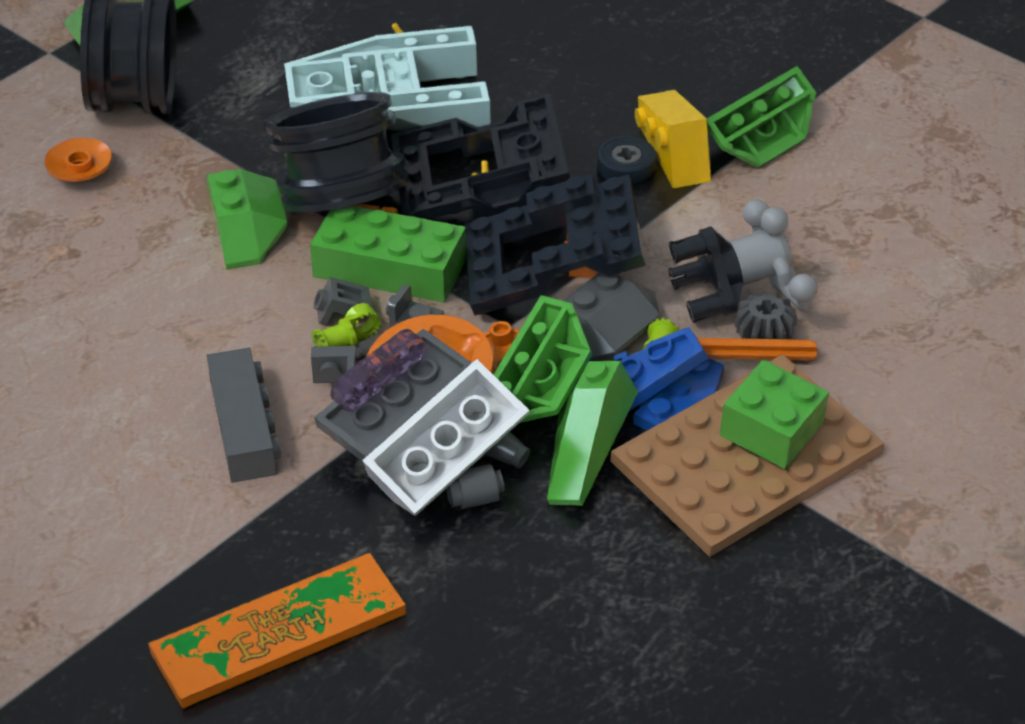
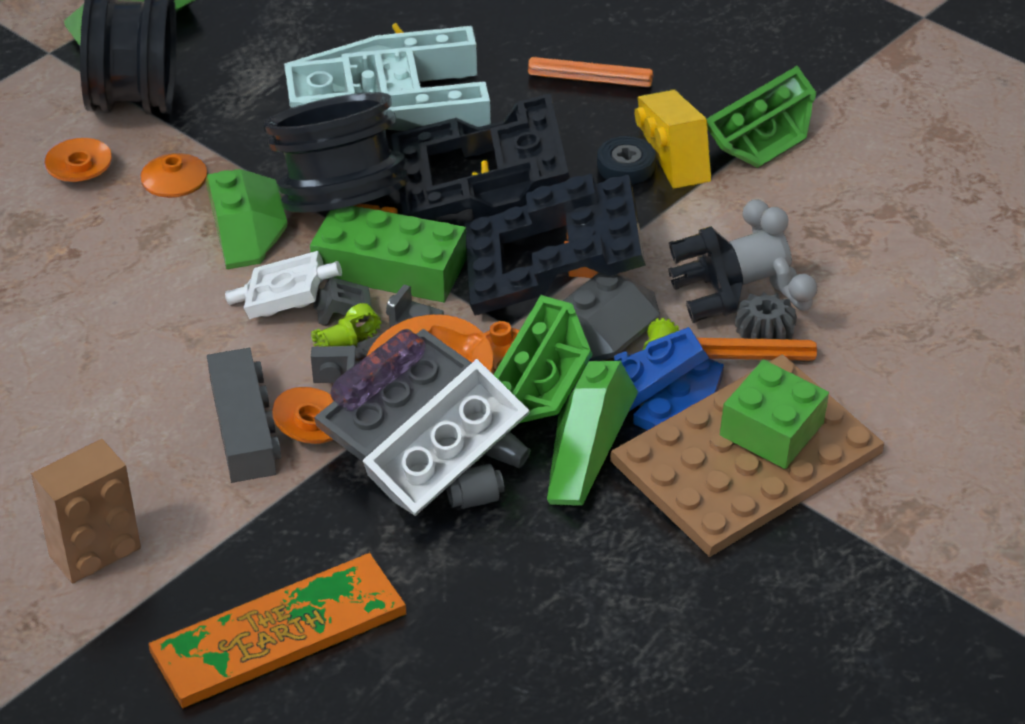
(86, 510): none -> medium nougat brick
(173, 175): none -> orange dish
(283, 285): none -> white plate
(295, 413): none -> orange dish
(590, 72): none -> orange axle

